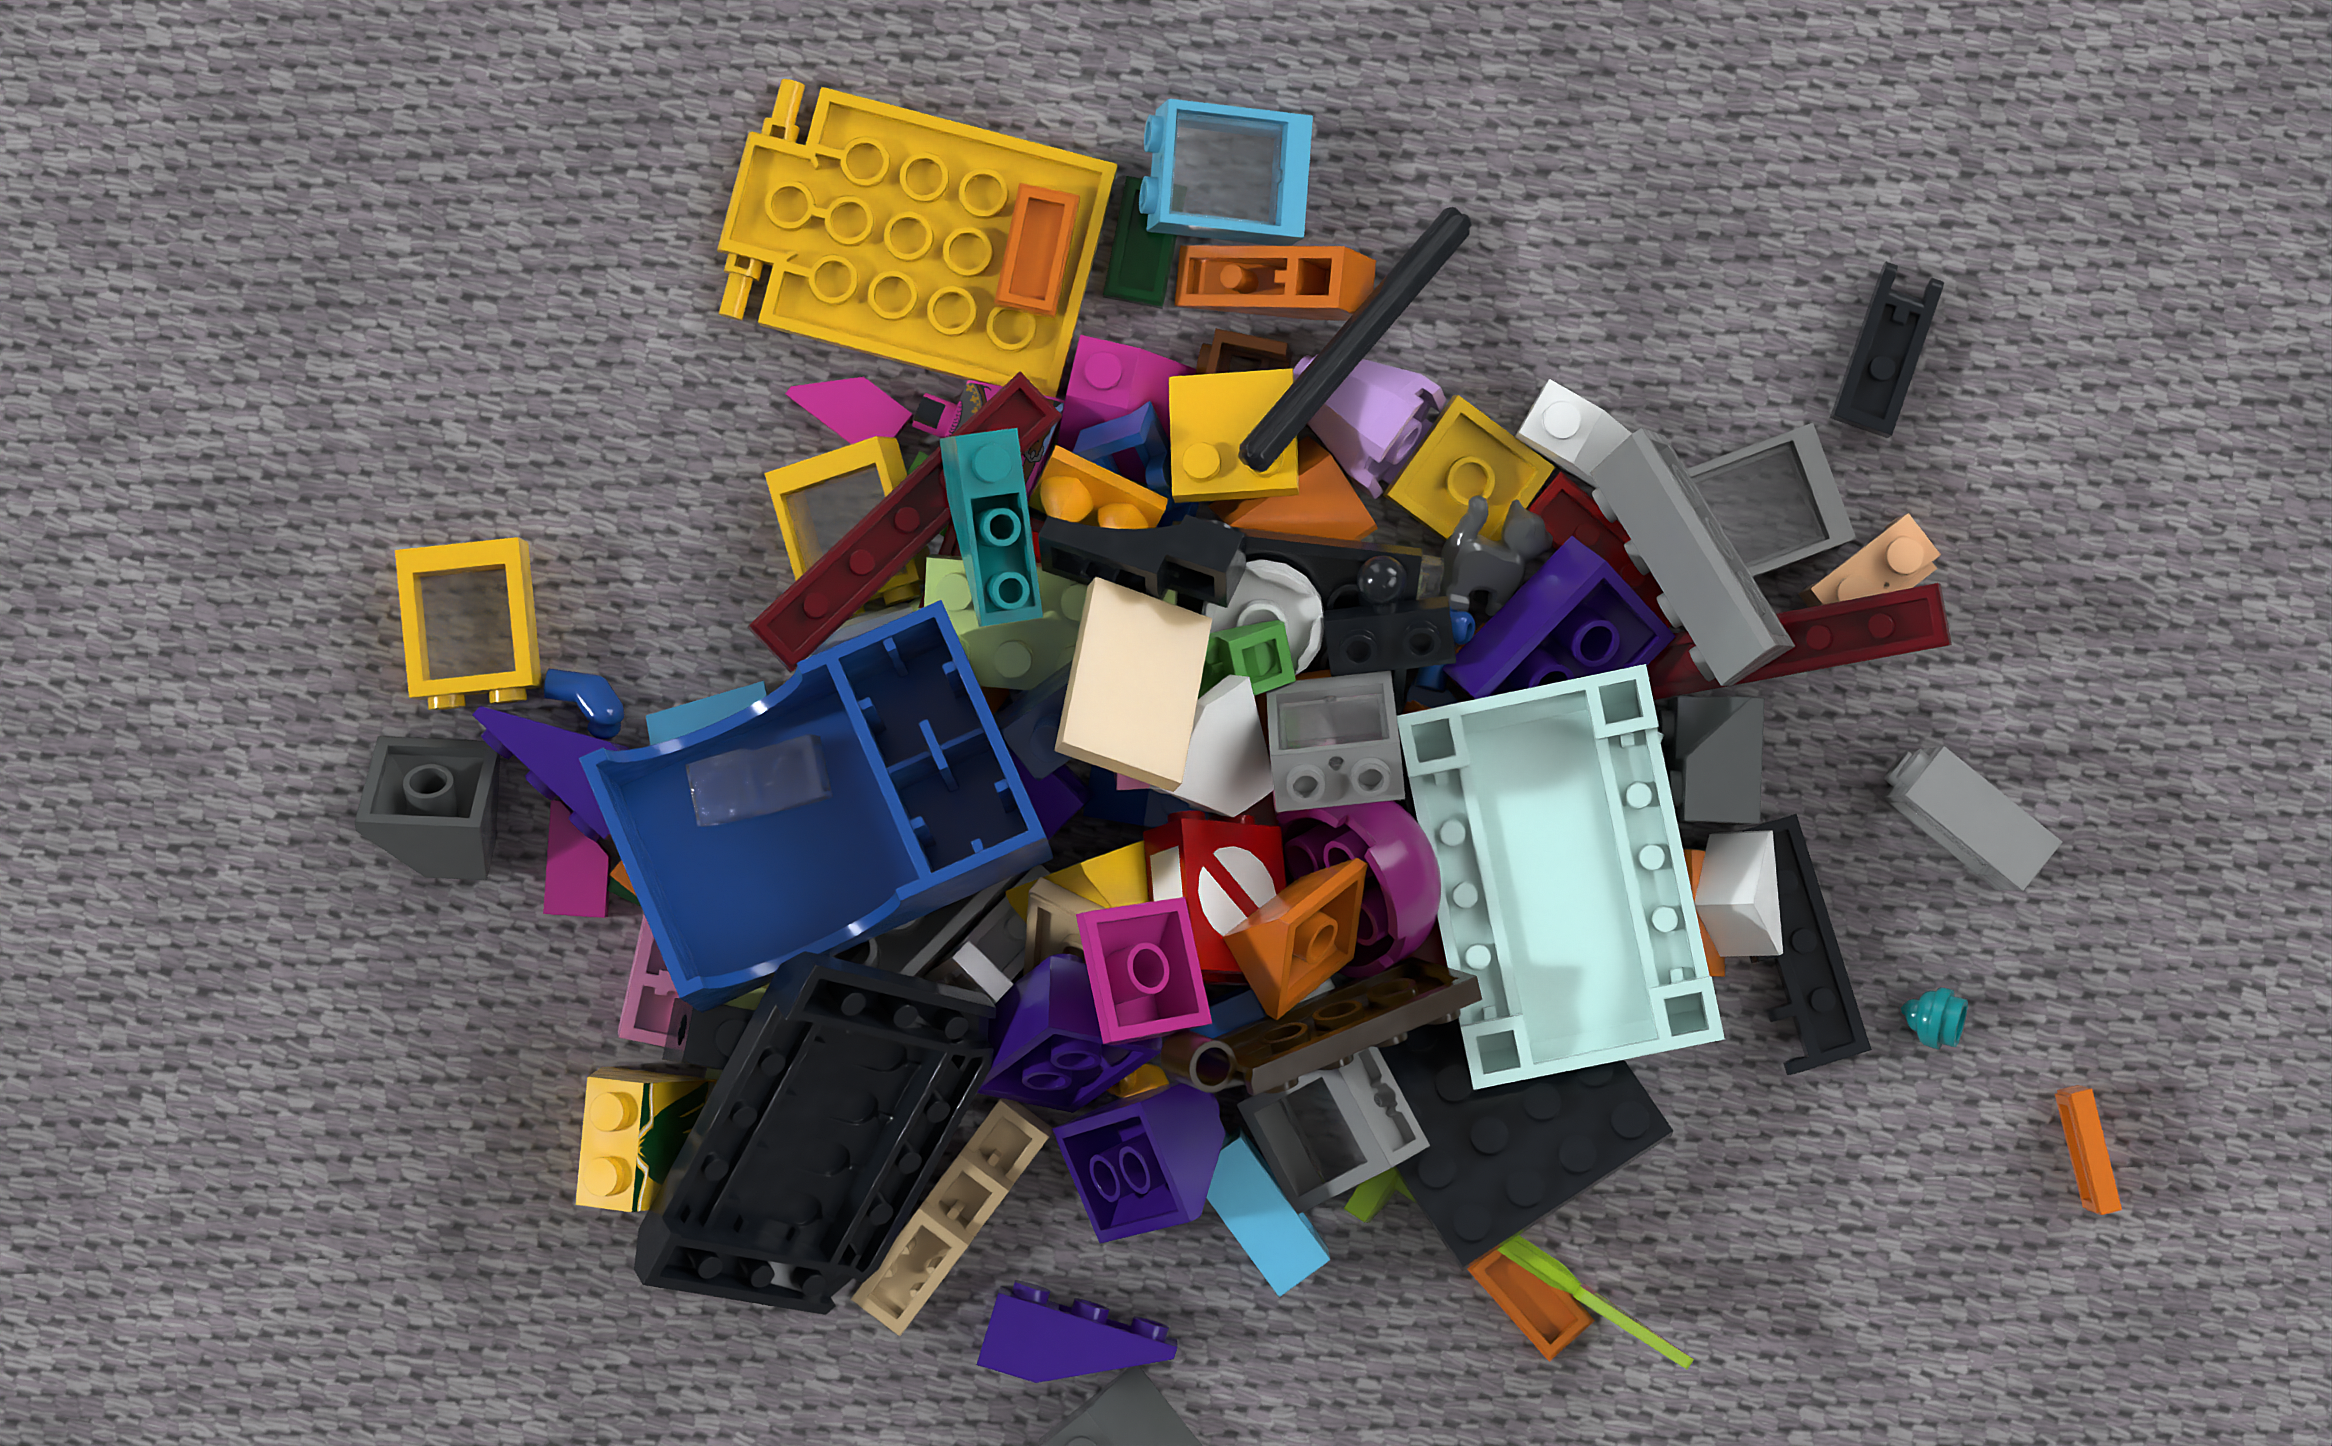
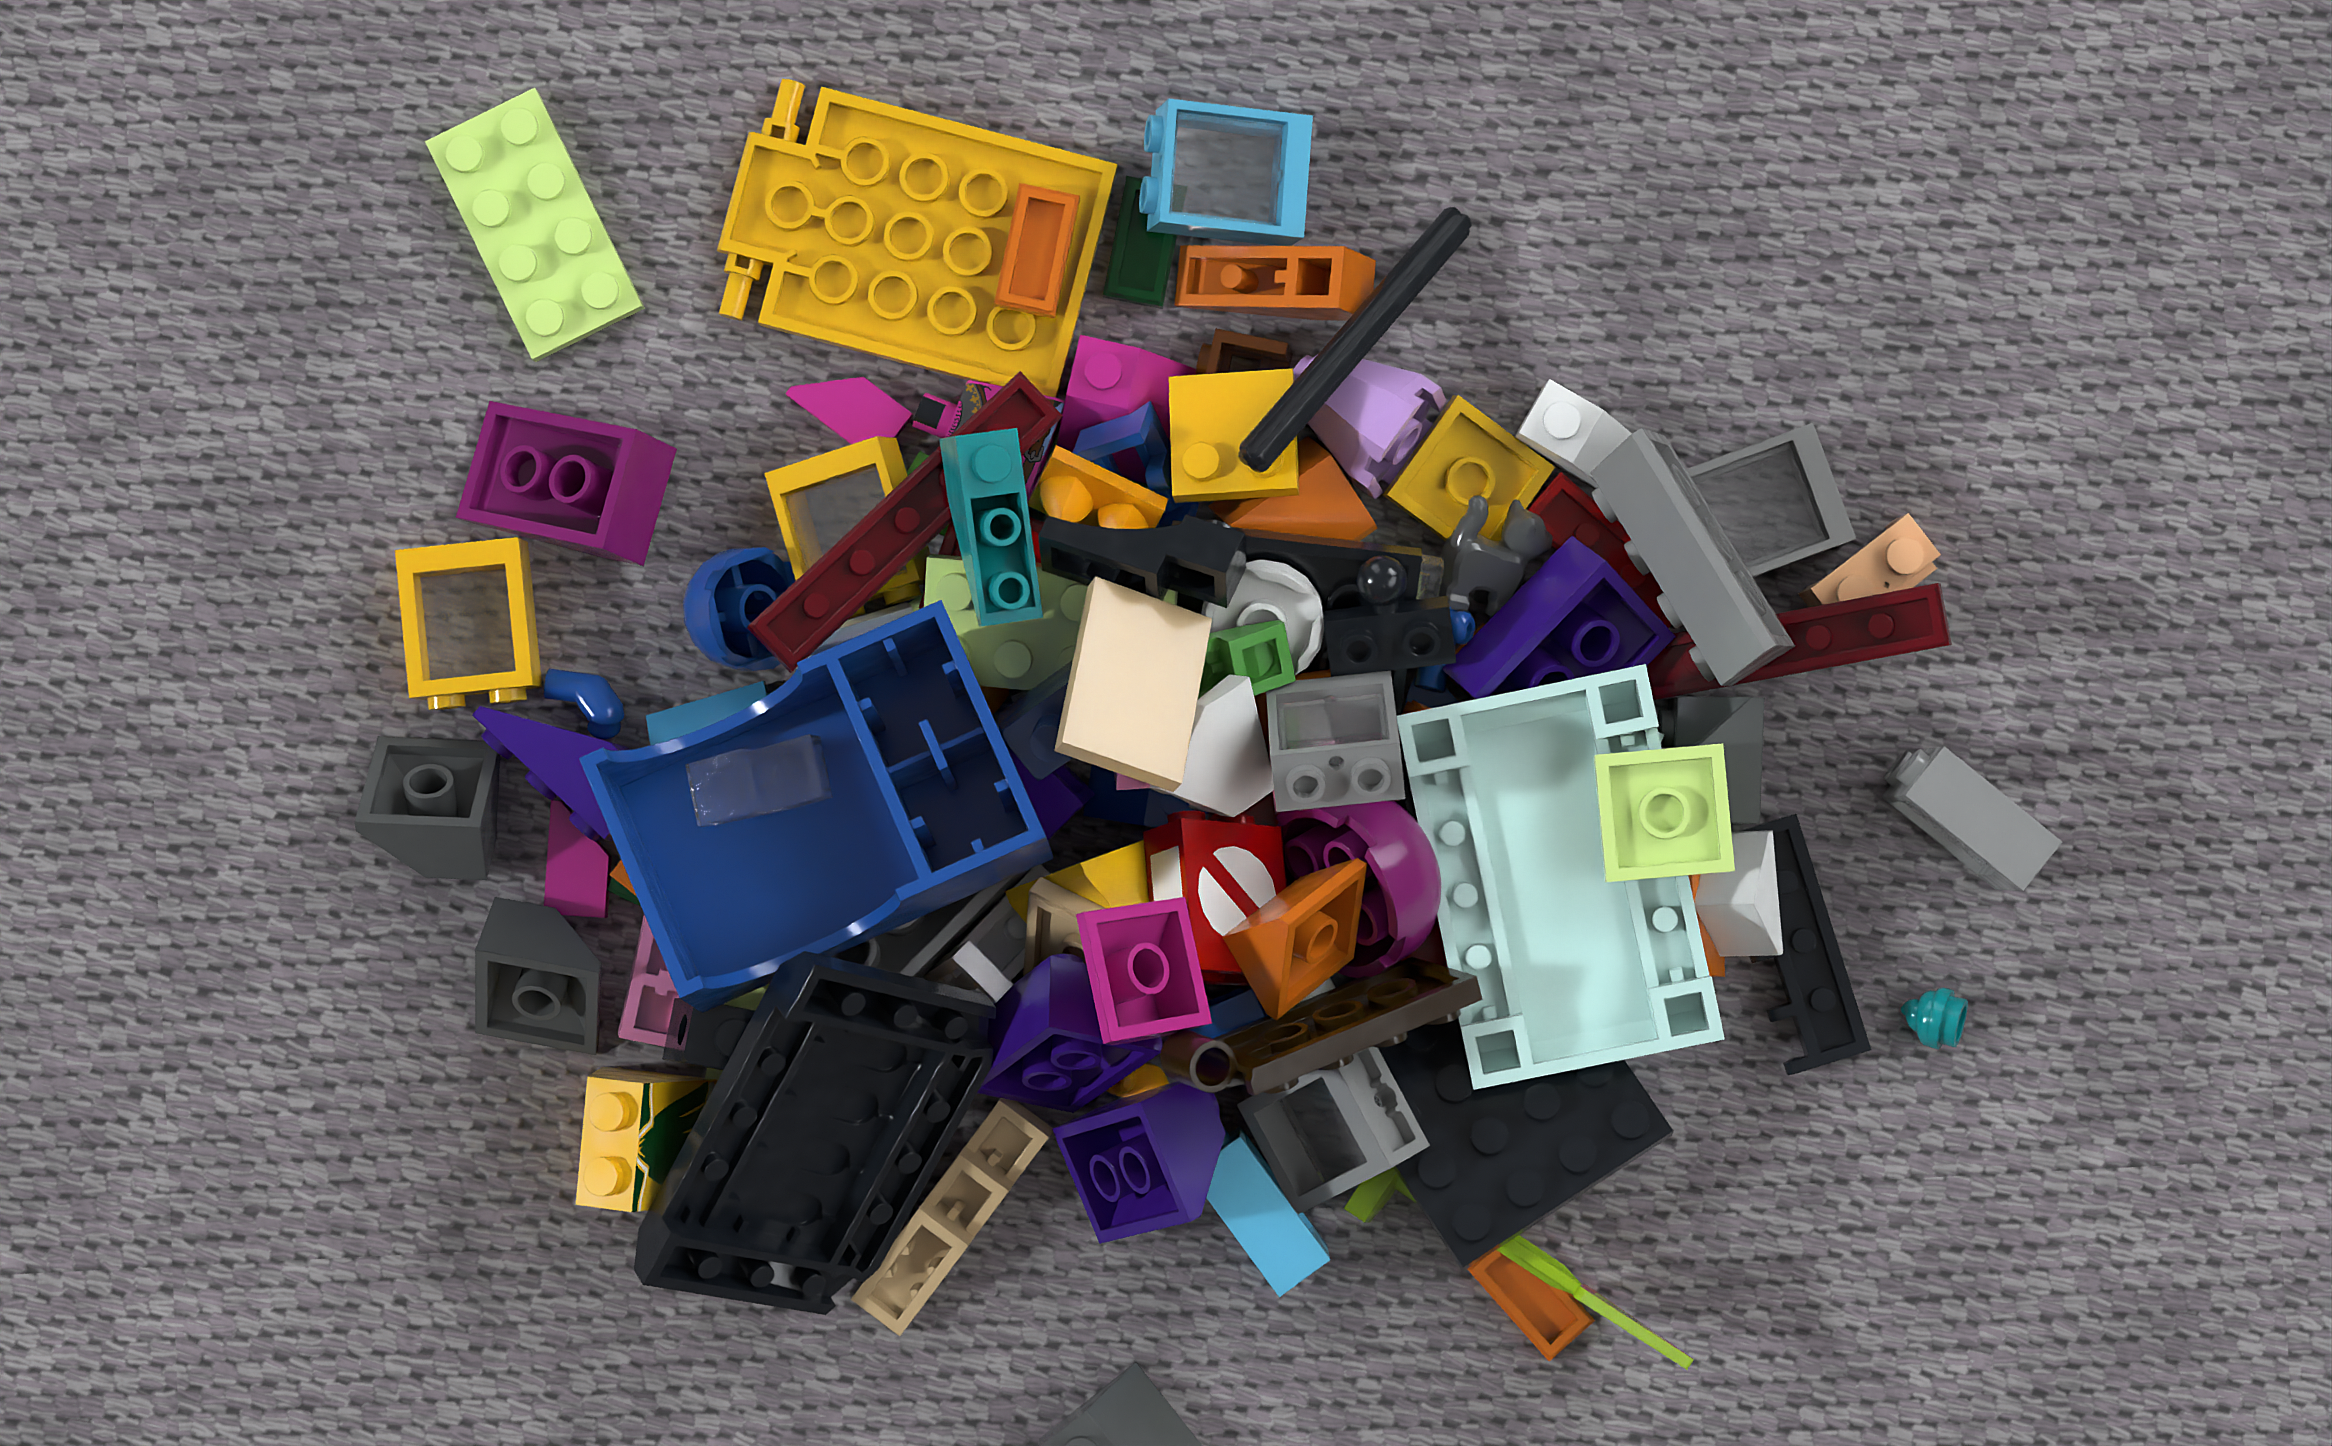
(534, 225): none -> yellowish green plate
(536, 979): none -> dark grey slope
(567, 482): none -> magenta slope
(729, 596): none -> blue cylinder
(1055, 1341): dark purple slope -> none
(1664, 812): none -> yellowish green plate
(1885, 355): black hinge -> none
(2088, 1149): orange tile -> none

